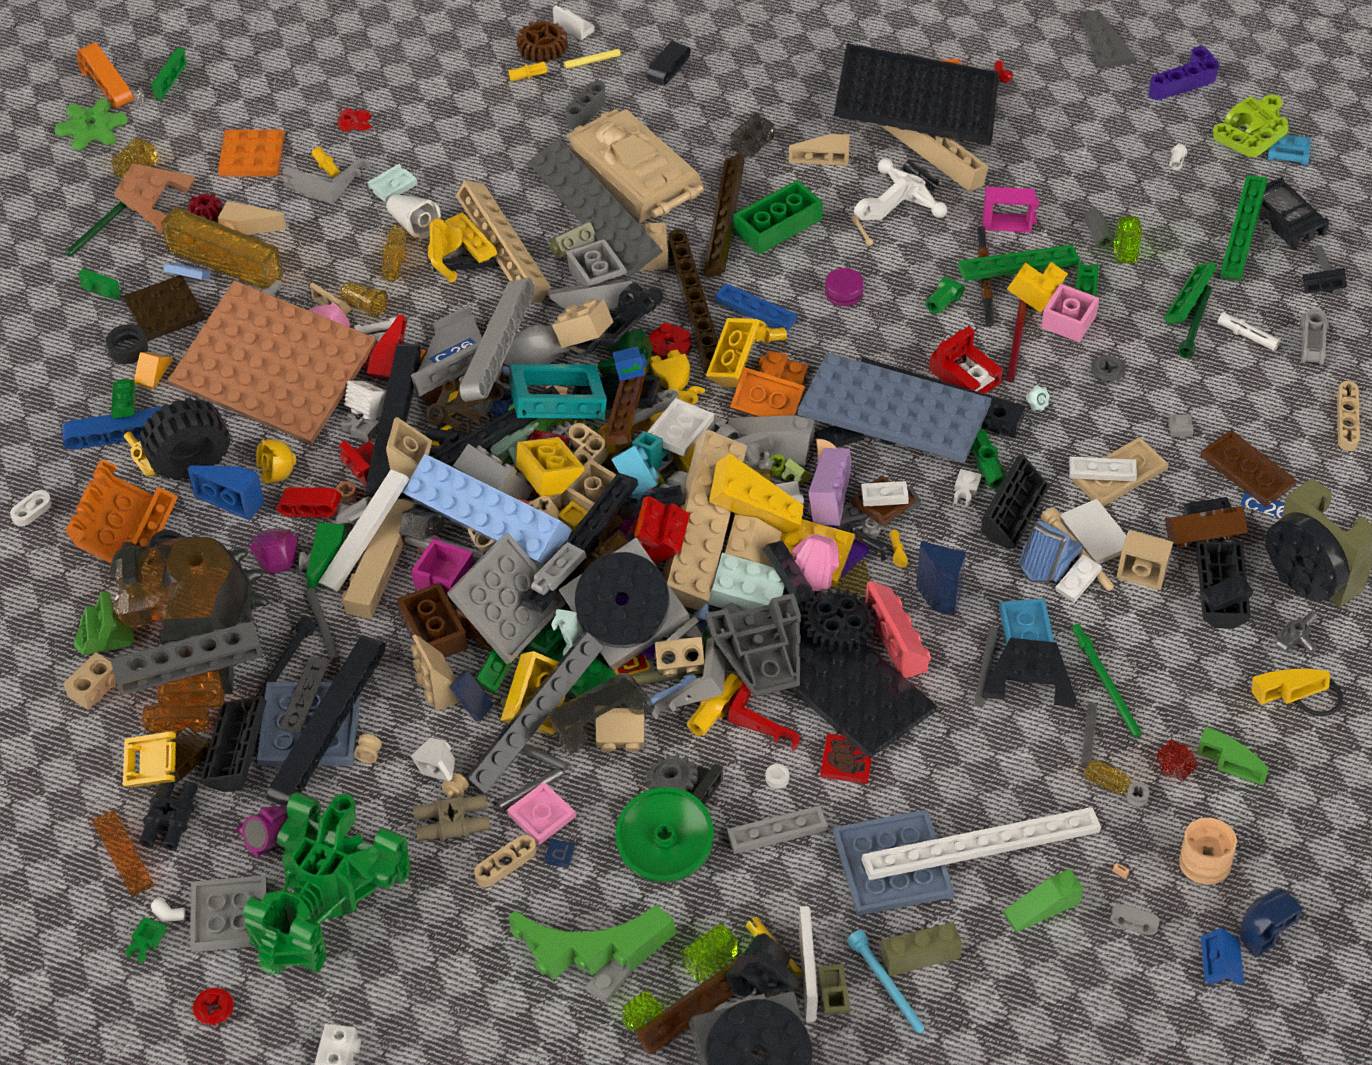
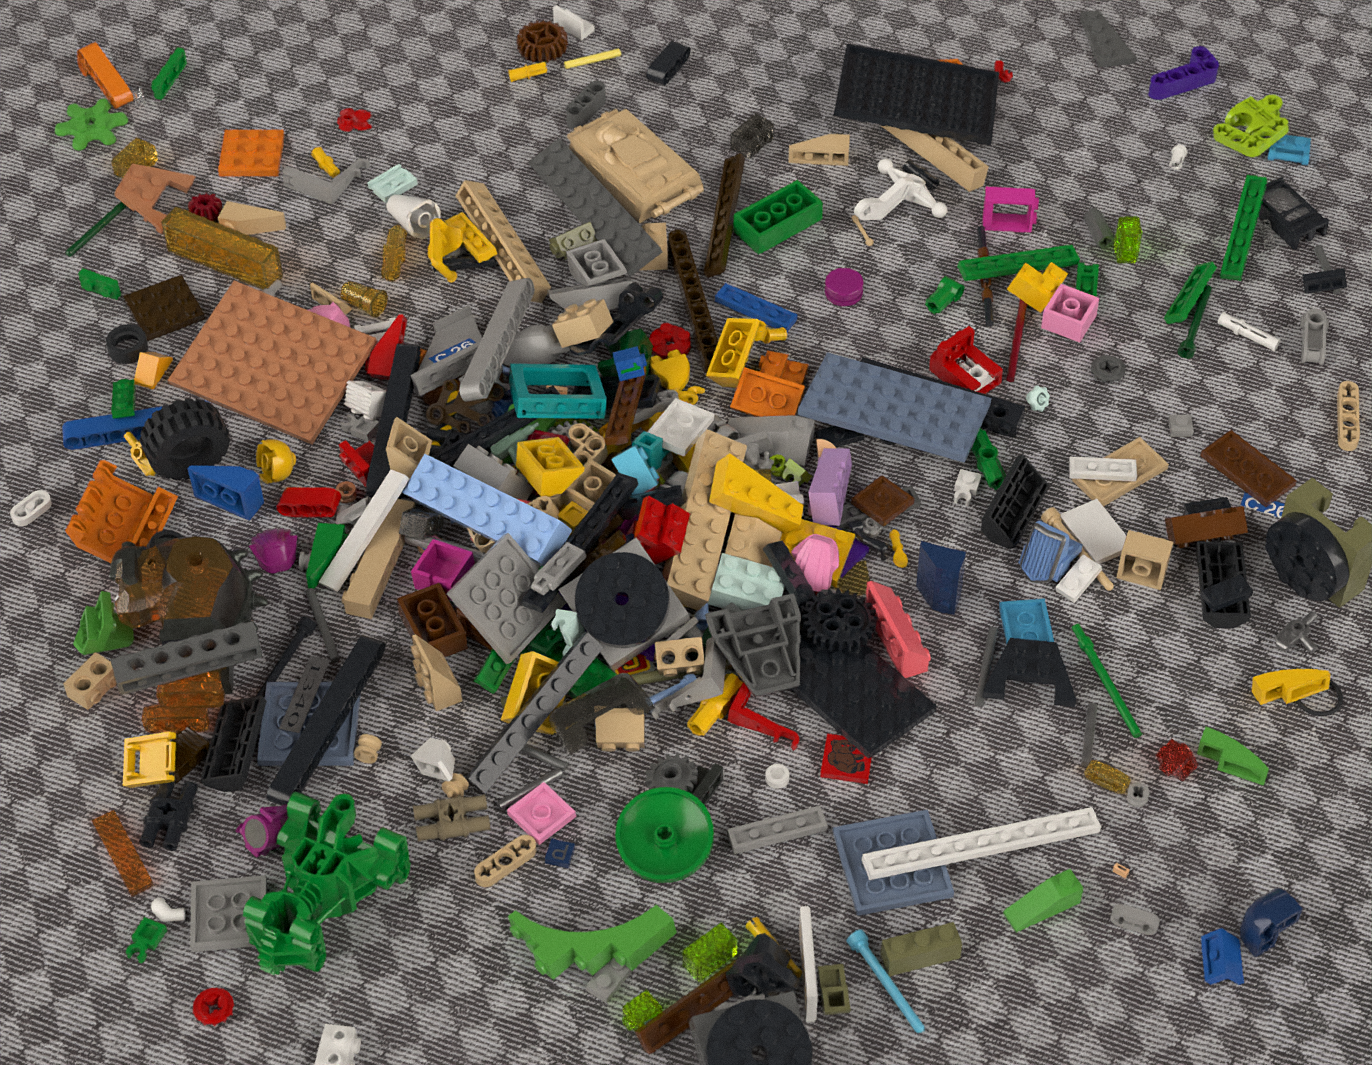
(188, 271): medium blue tile -> none
(471, 695): dark blue tile -> none
(884, 493): white plate -> none
(1207, 851): light nougat wheel -> none

